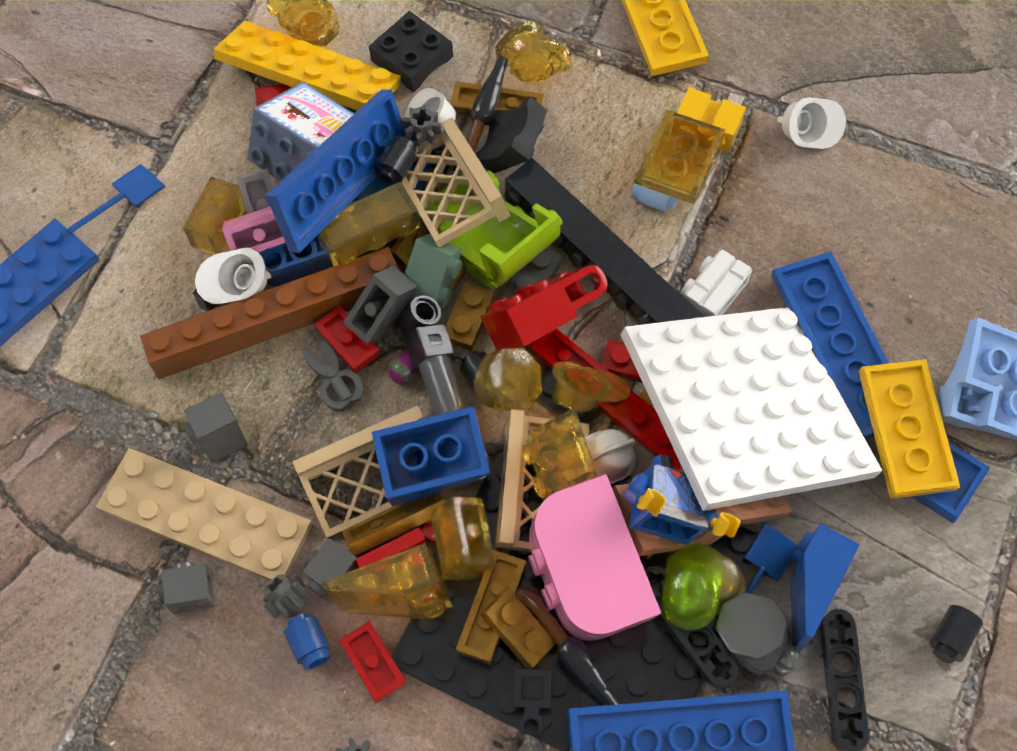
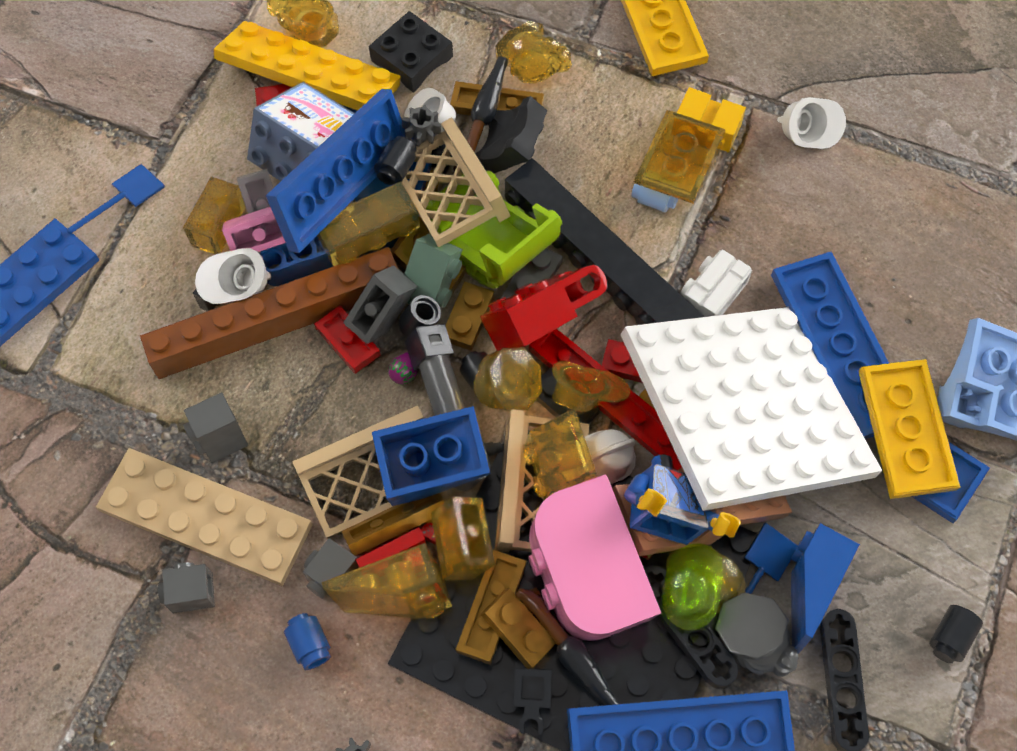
(285, 596): dark grey gear -> none
(330, 370): dark grey piece -> none
(372, 662): red plate -> none

